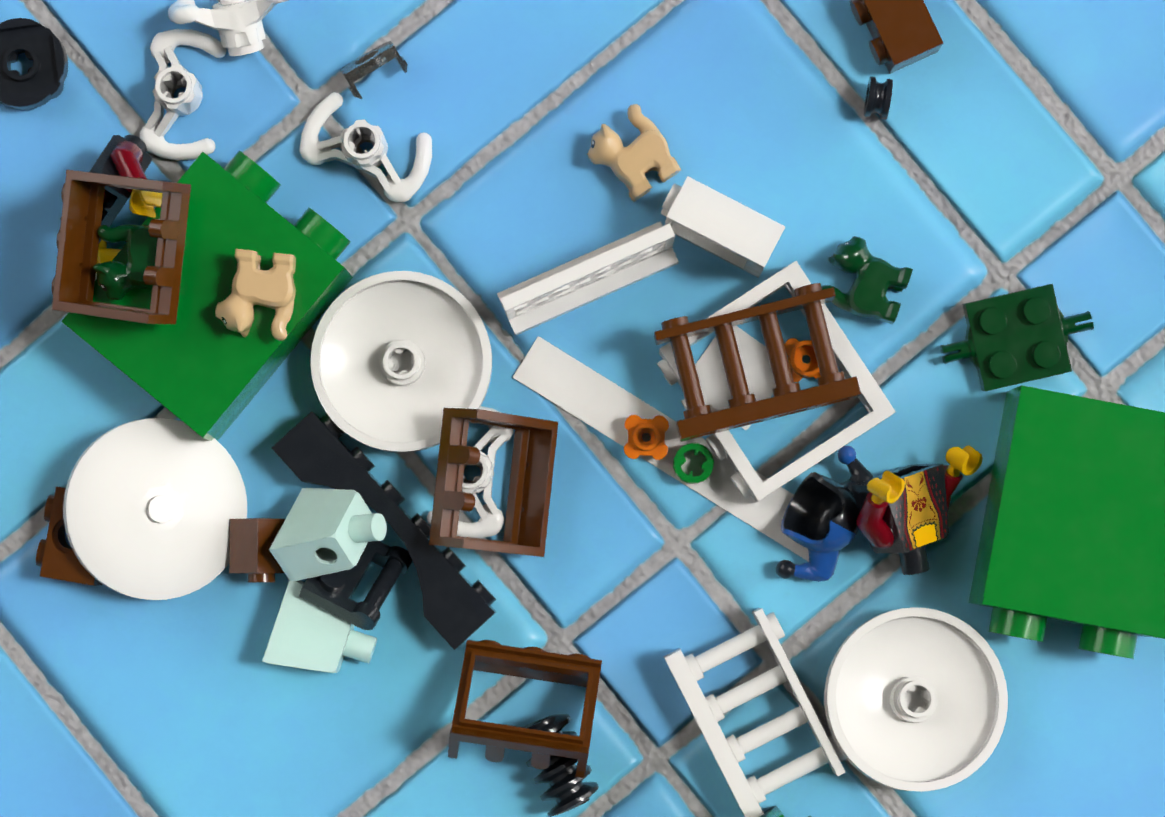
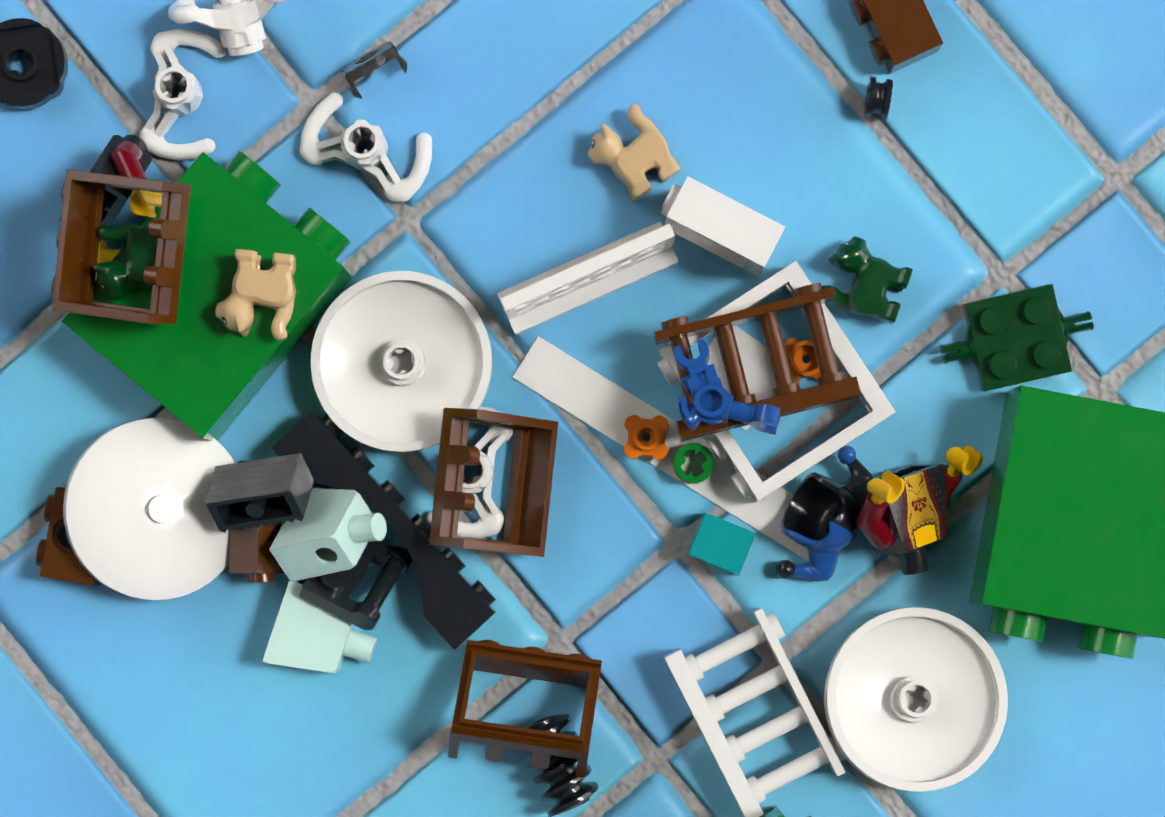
(259, 492): none -> black brick
(711, 402): none -> blue piece
(721, 544): none -> teal panel

